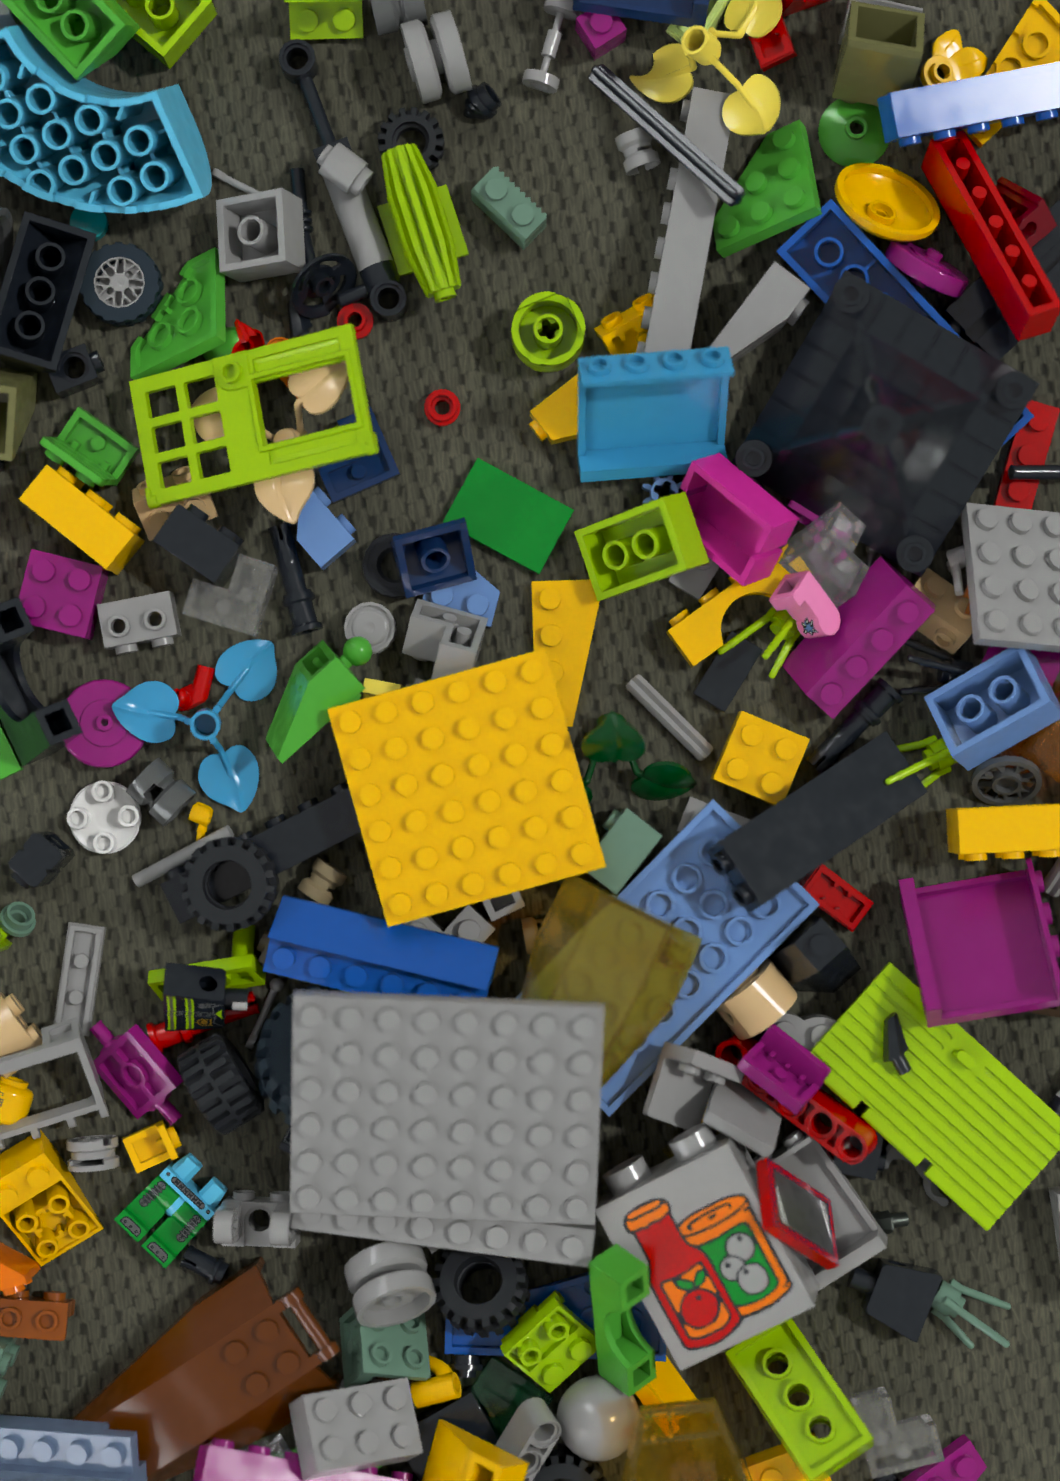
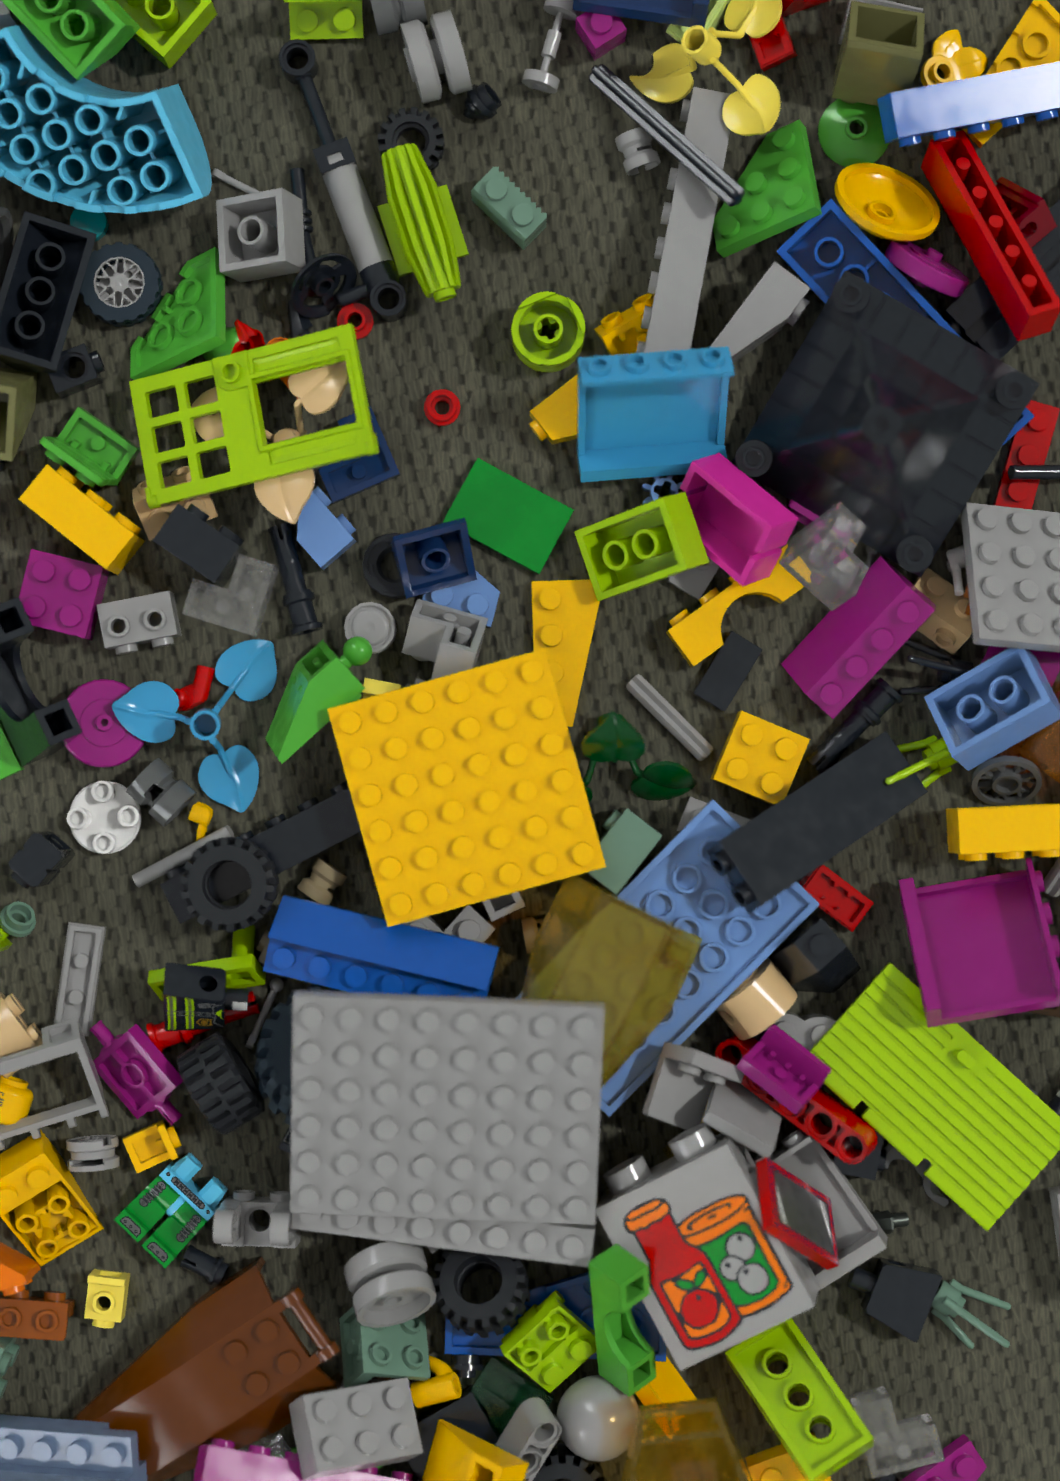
(108, 1284): none -> light yellow brick
(344, 169): light grey brick -> none
(782, 626): lime plant -> none
(806, 604): bright pink leg -> none
(895, 1045): black bar -> none

